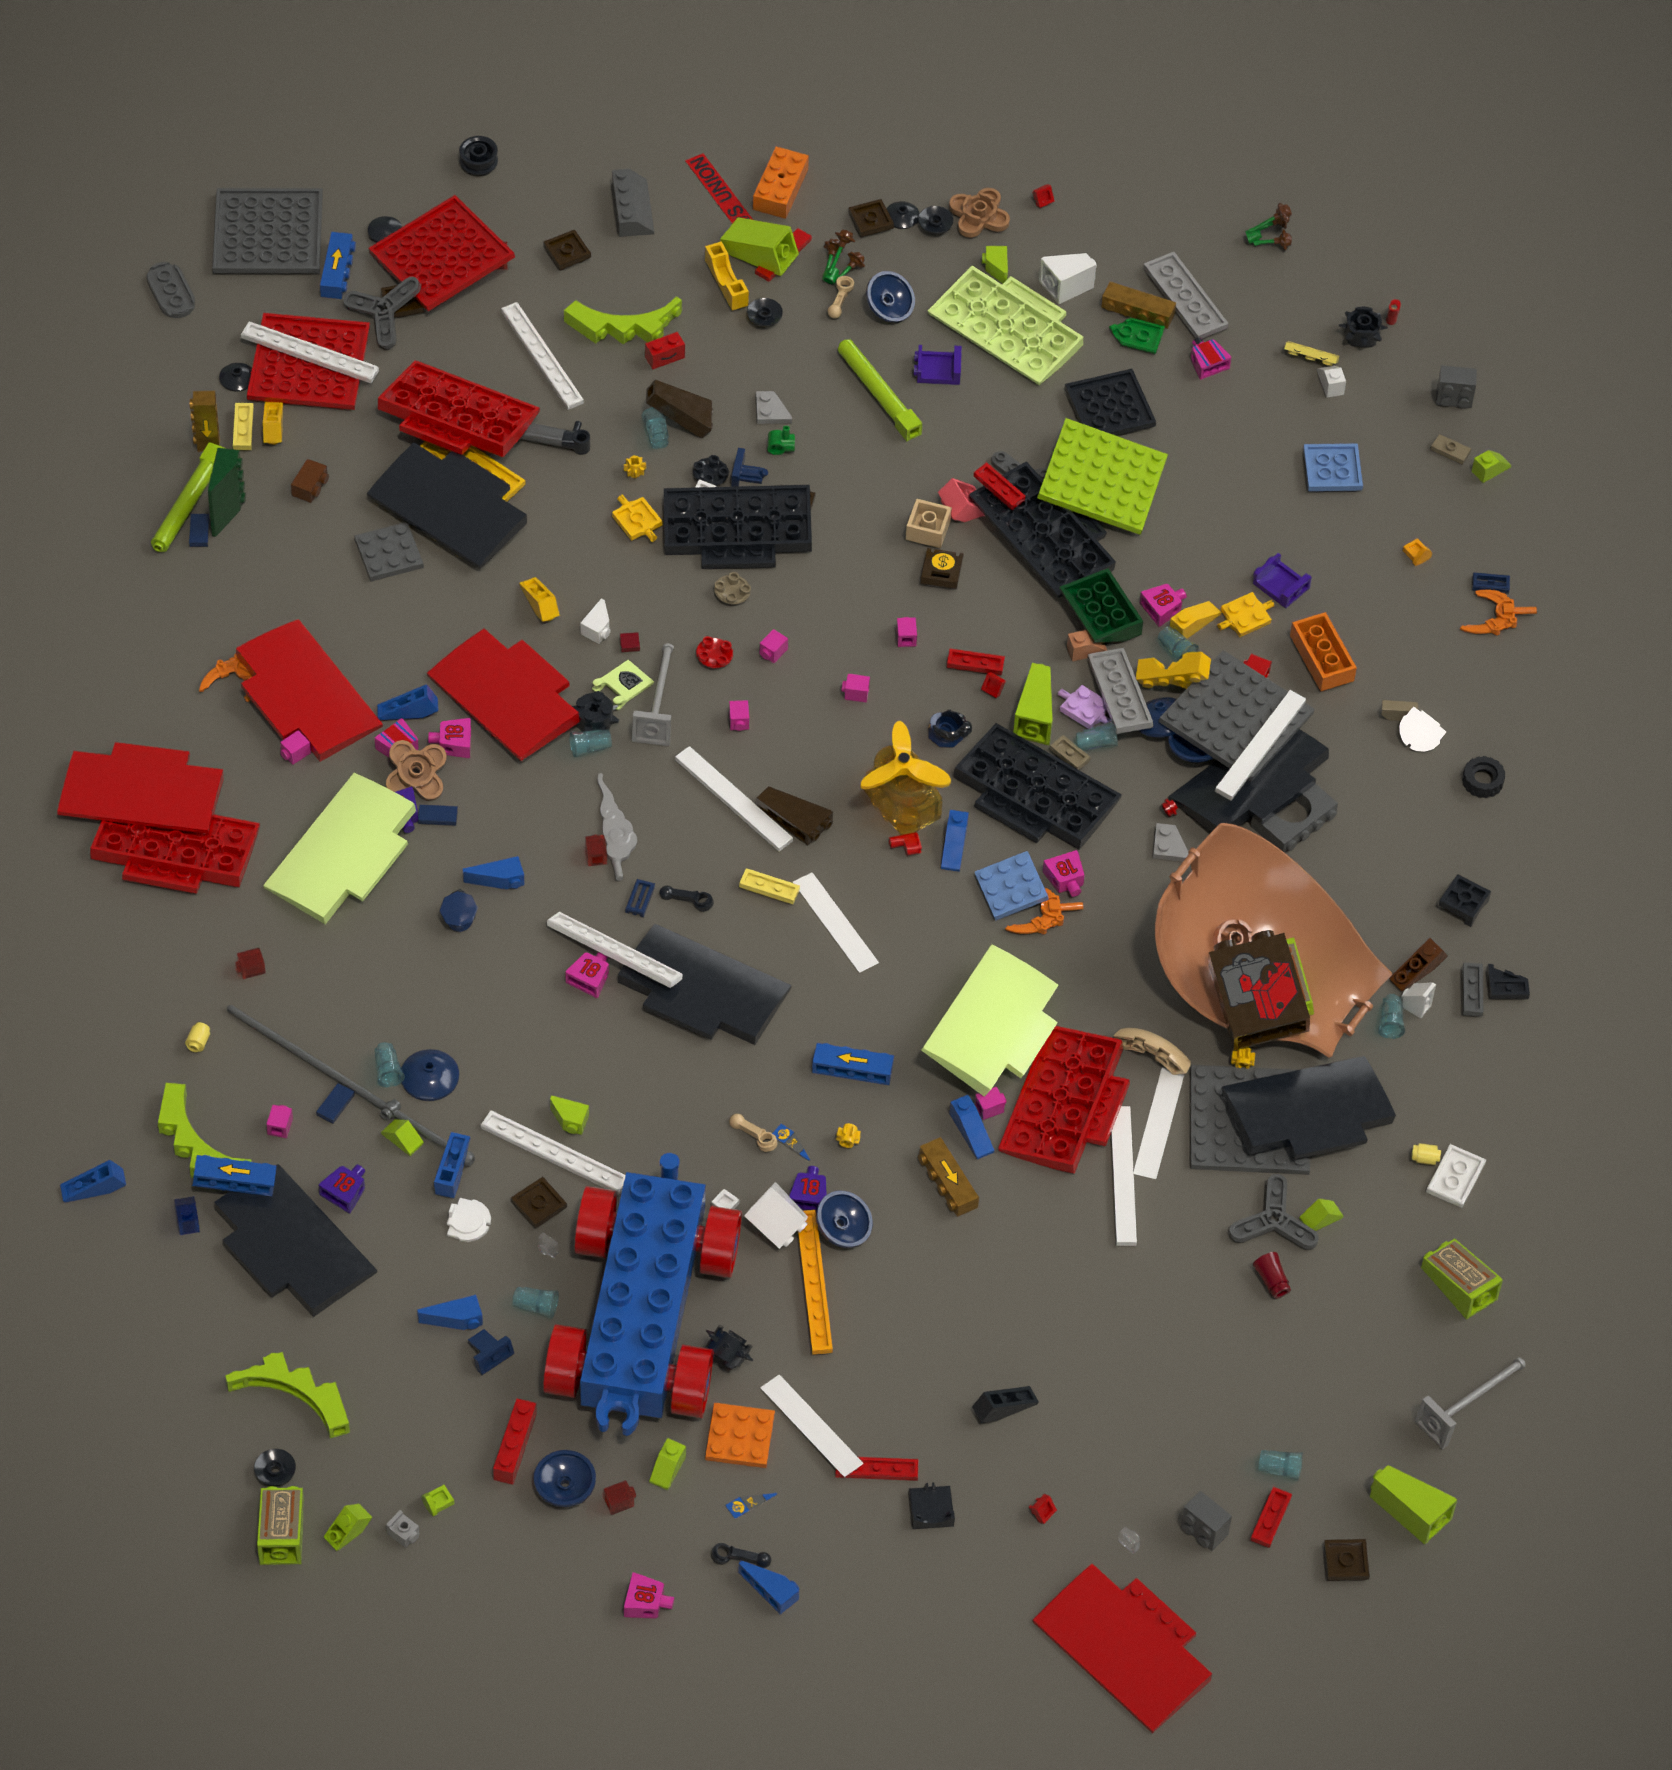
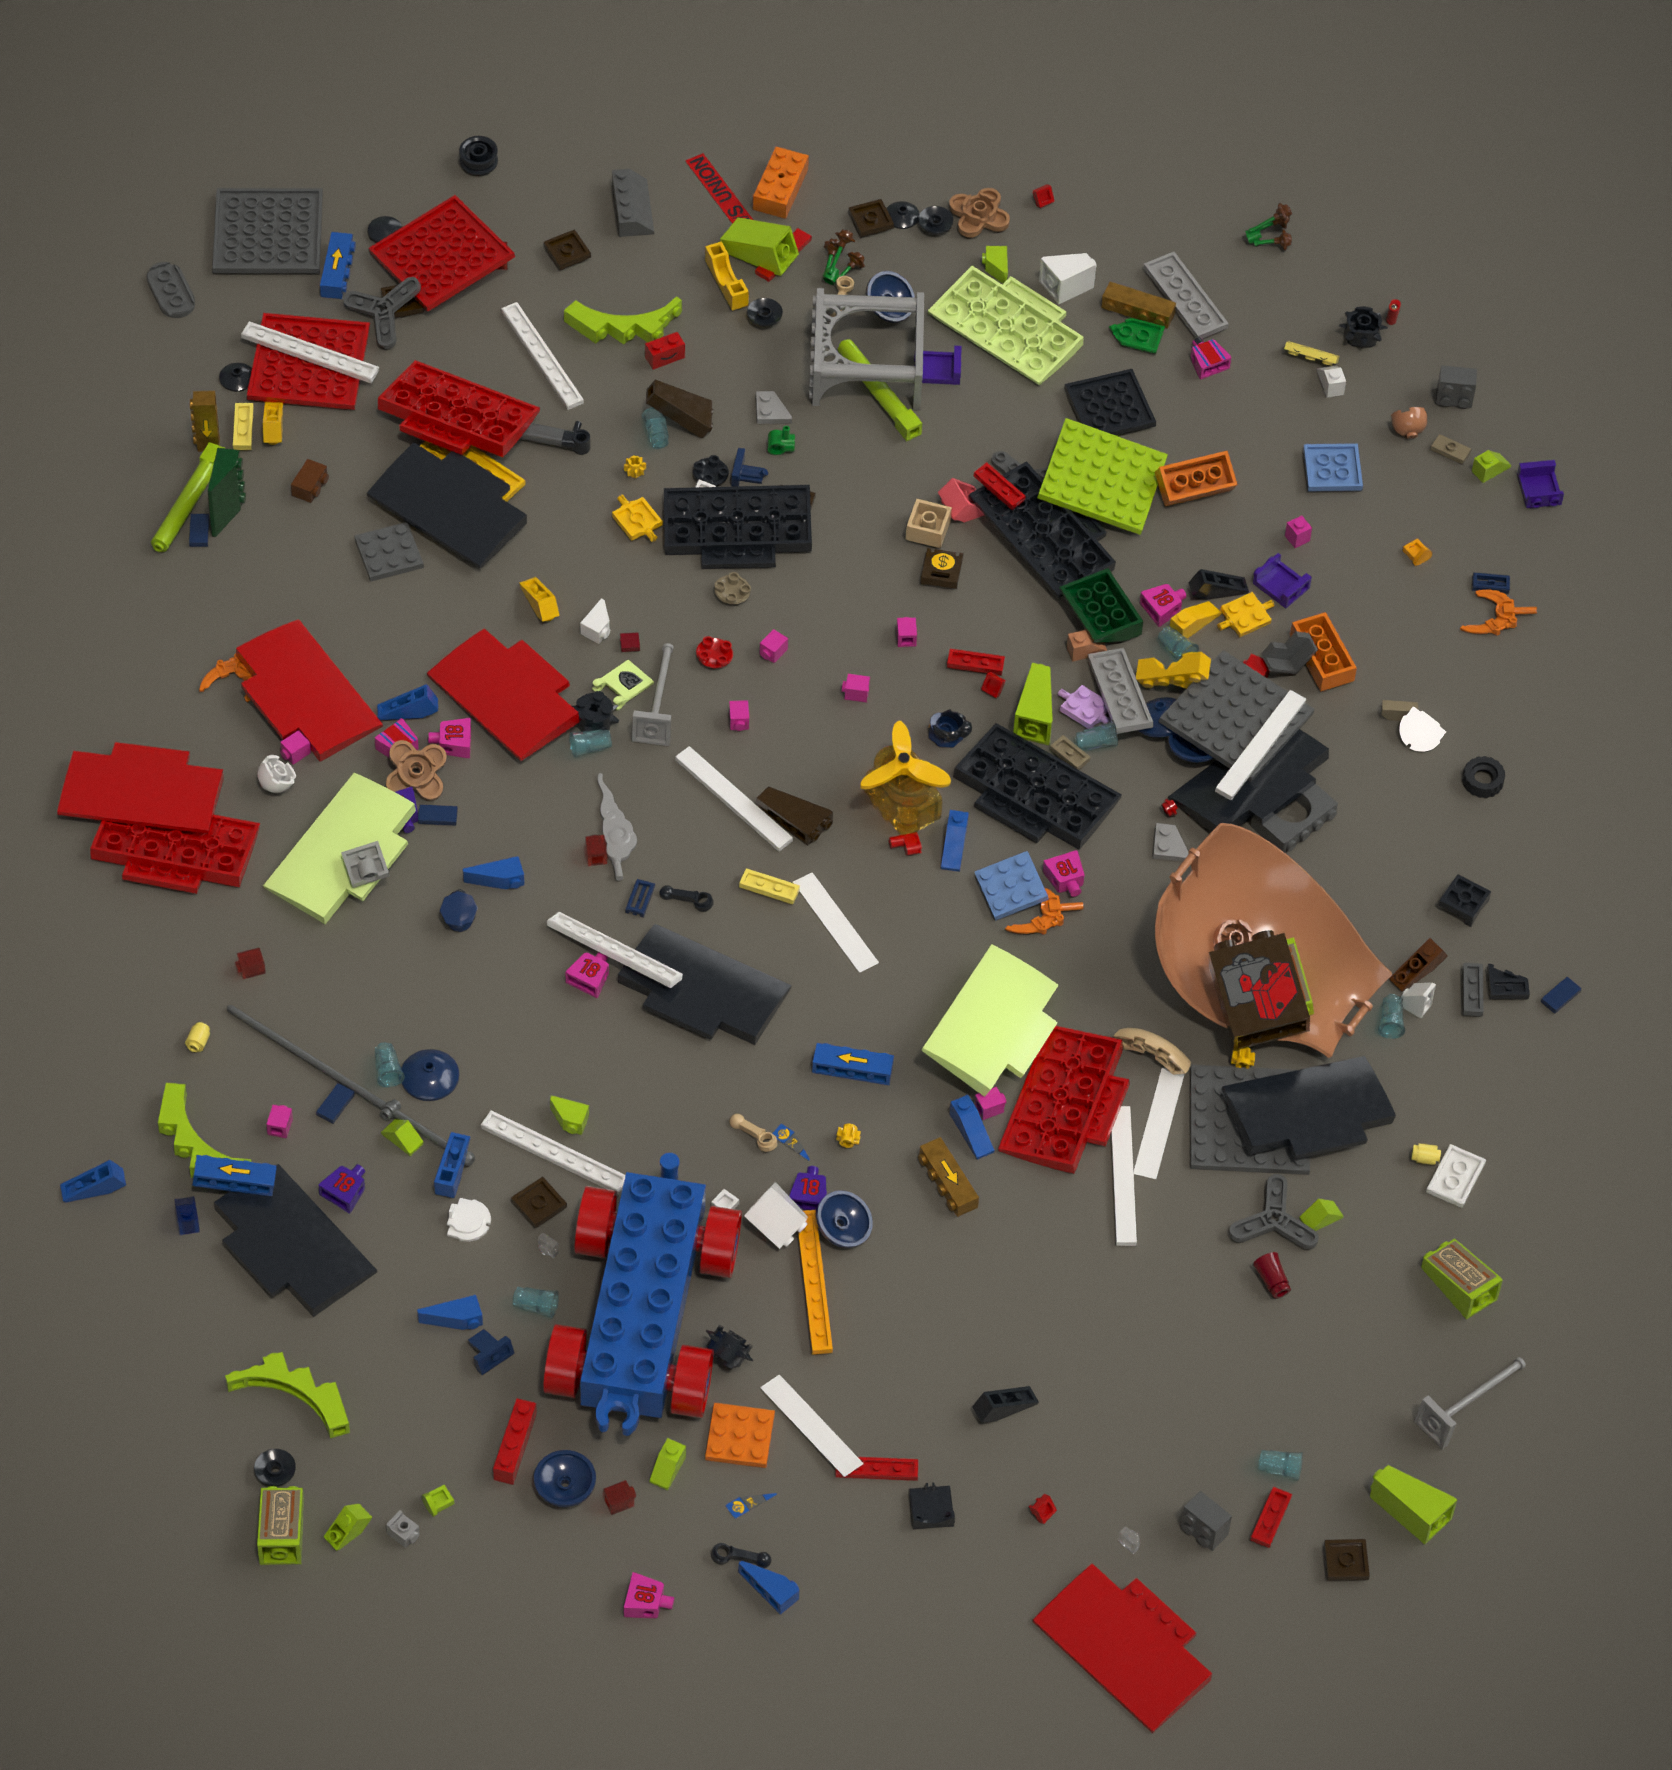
(275, 775): none -> white cylinder
(365, 864): none -> light grey plate
(830, 373): none -> light grey arch
(1212, 473): none -> orange brick
(1214, 585): none -> black slope
(1290, 656): none -> dark grey panel
(1298, 531): none -> dark pink brick
(1410, 422): none -> nougat cylinder
(1539, 484): none -> dark purple panel
(1561, 995): none -> dark blue tile

